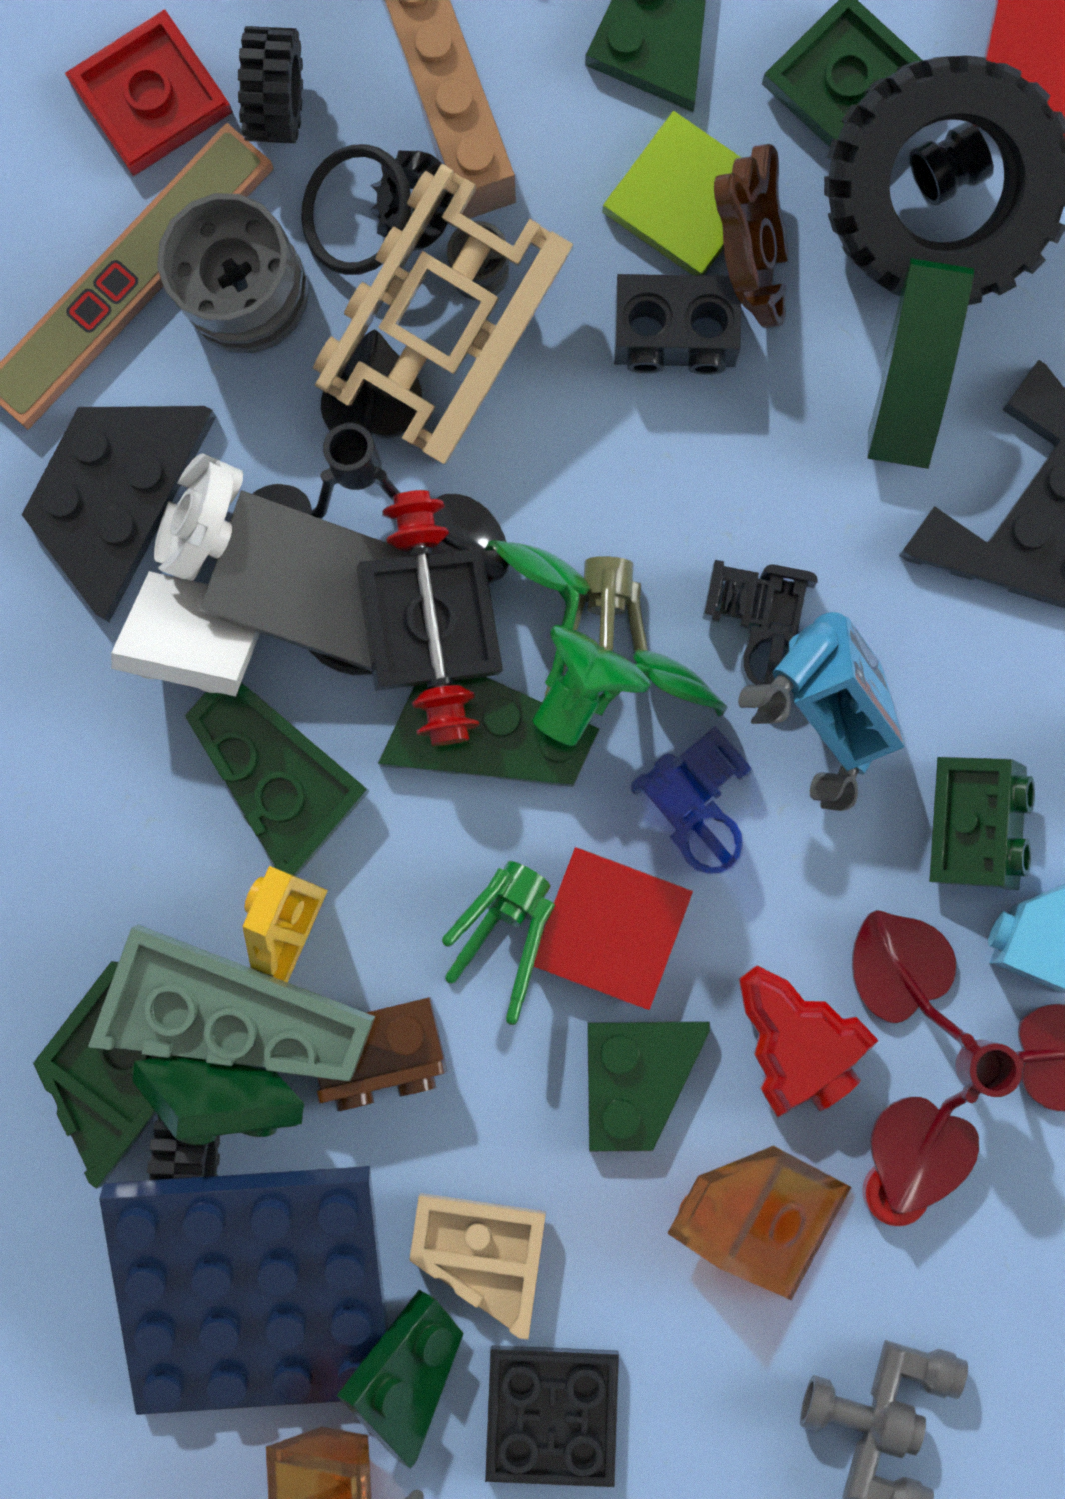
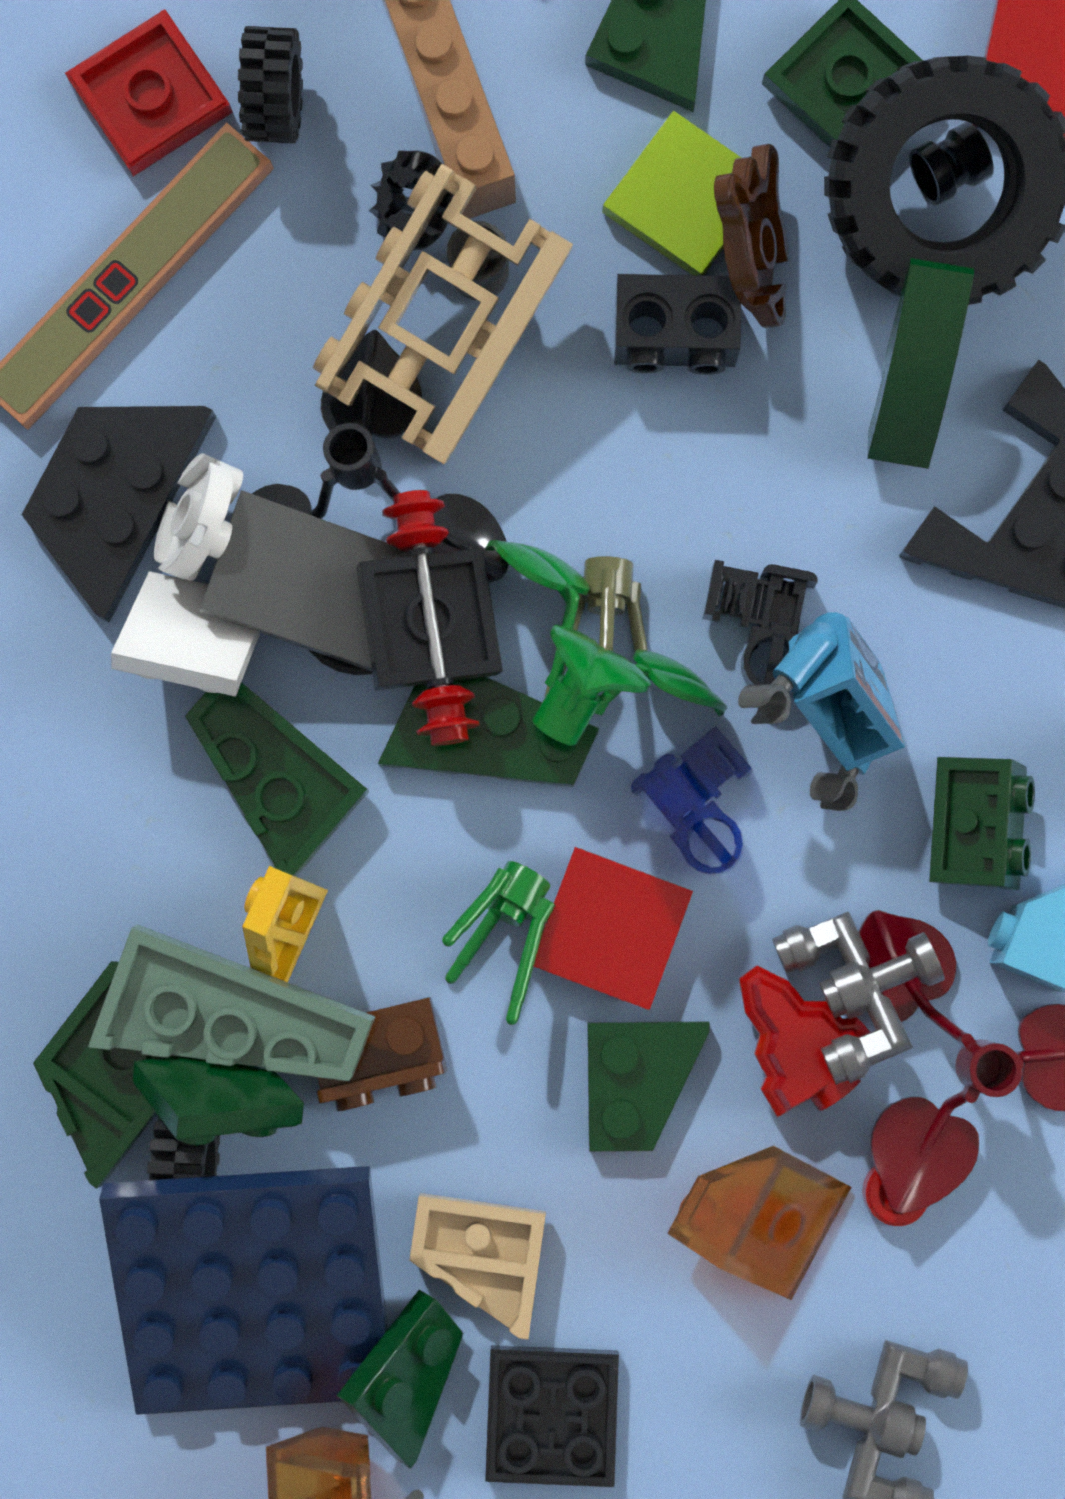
(213, 248): dark grey wheel -> none
(313, 186): black tyre -> none
(858, 989): none -> flat silver piece

